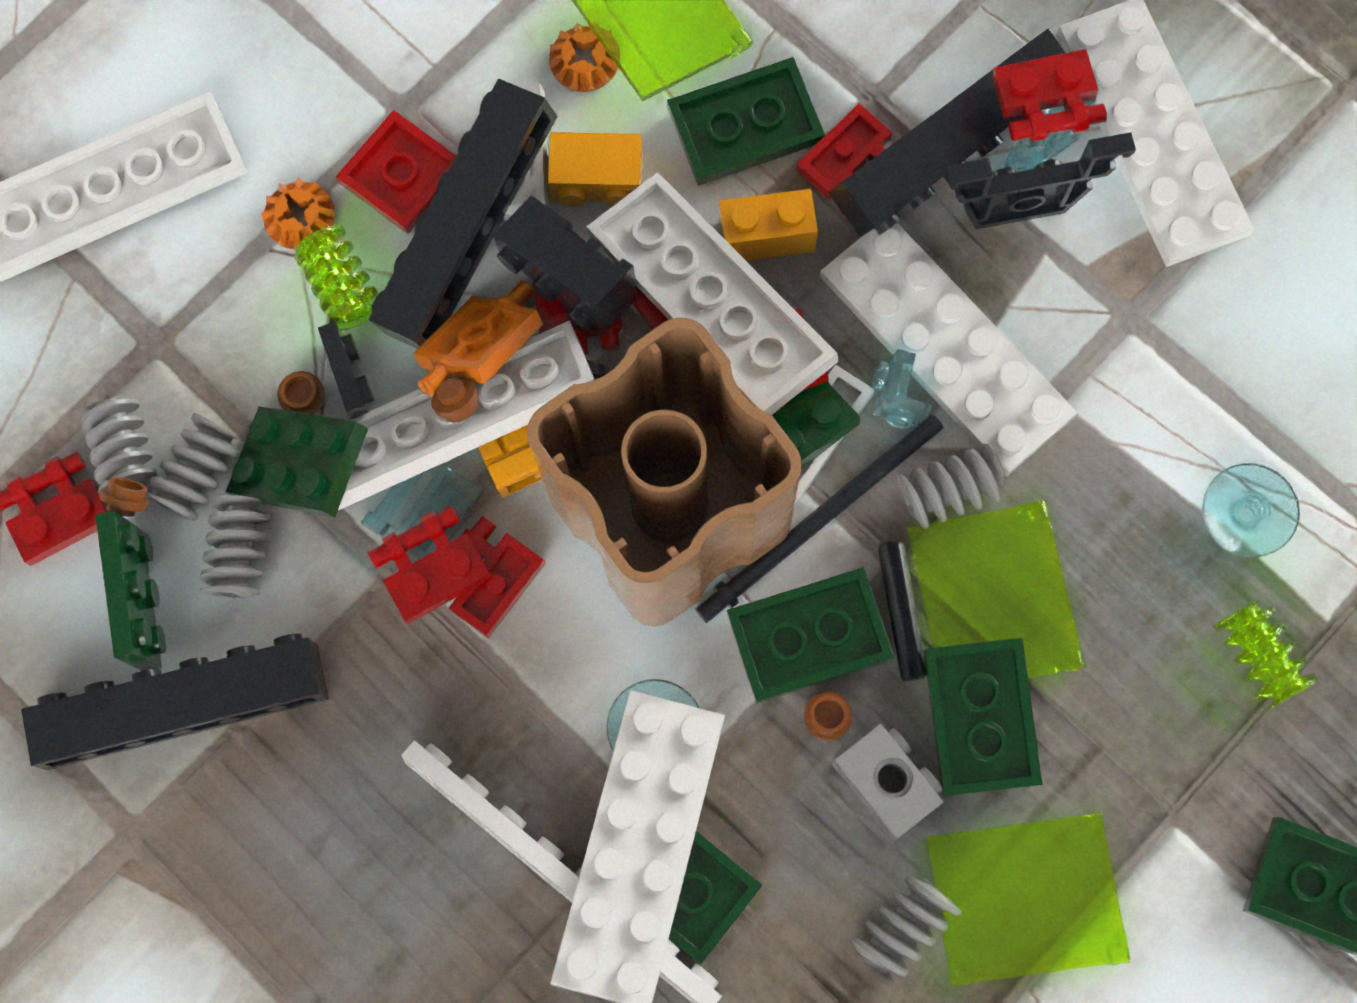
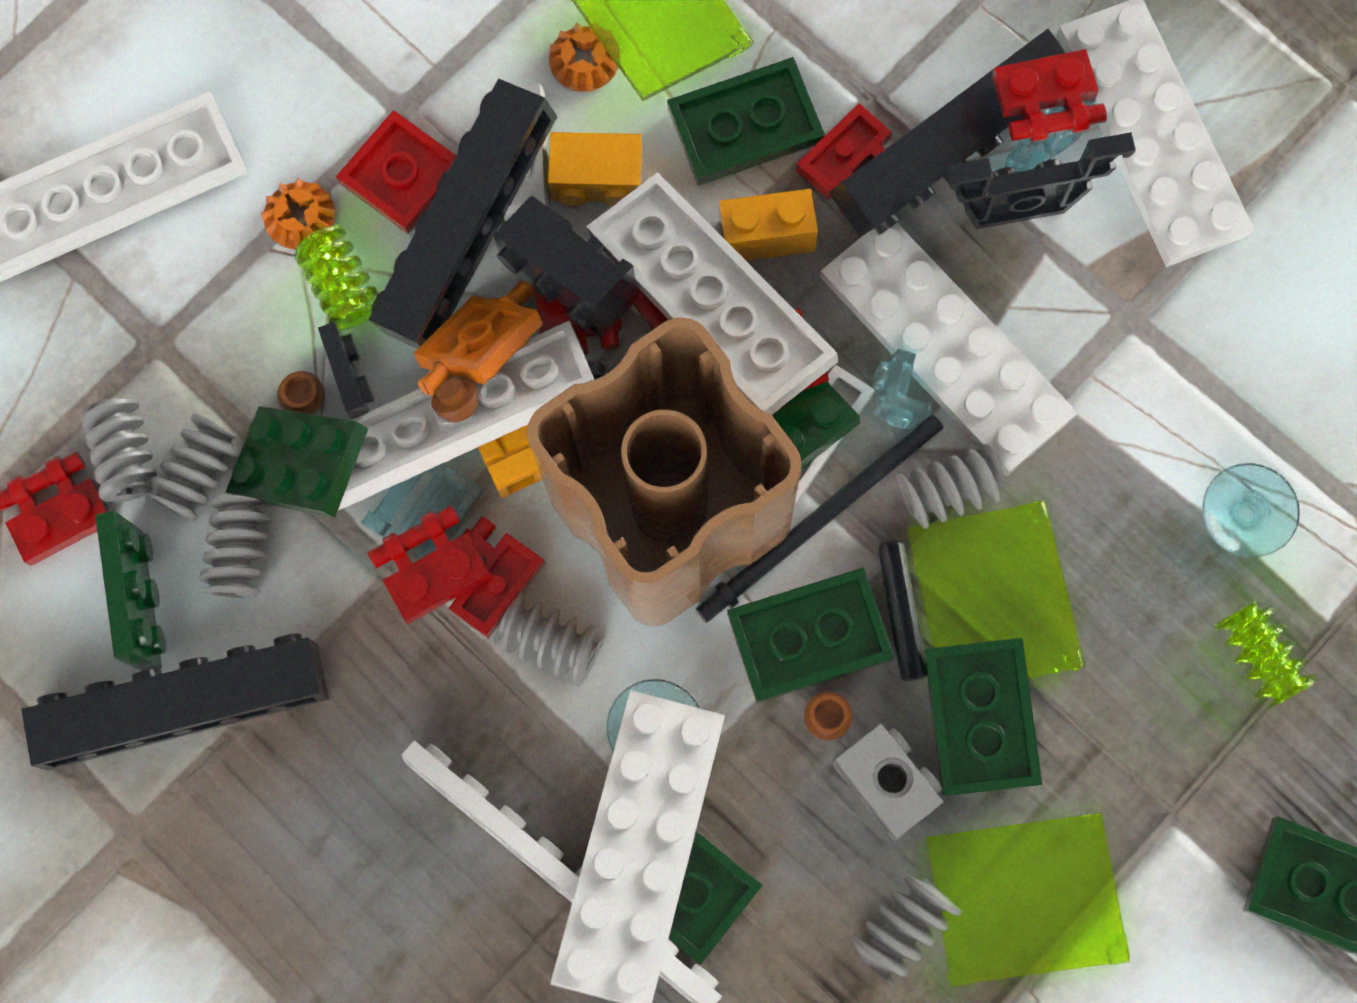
(124, 496): dark orange plate -> none
(548, 640): none -> light grey piece

